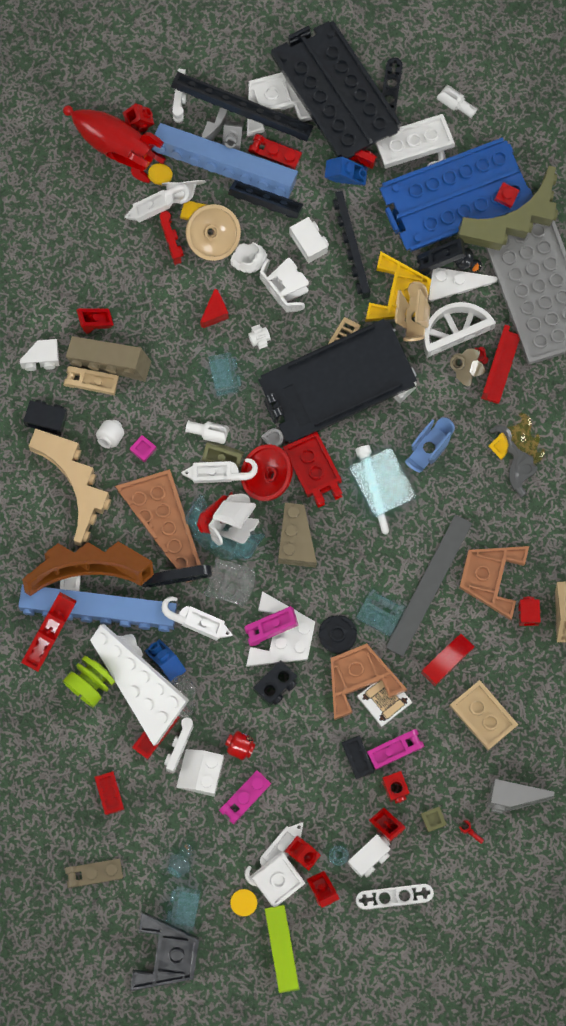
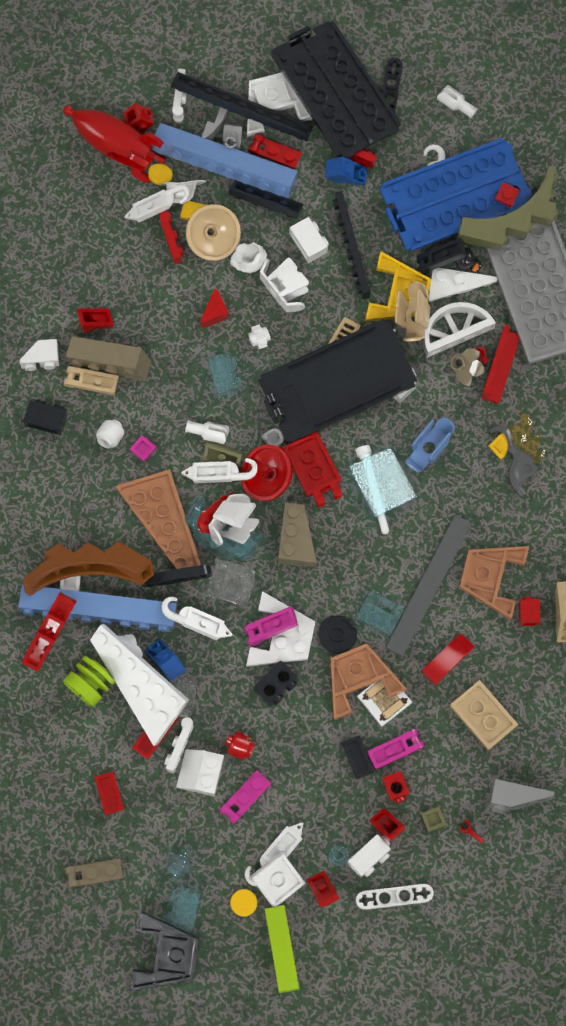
(89, 499): tan arch -> none
(302, 853): red brick -> none
(416, 141): white plate -> none

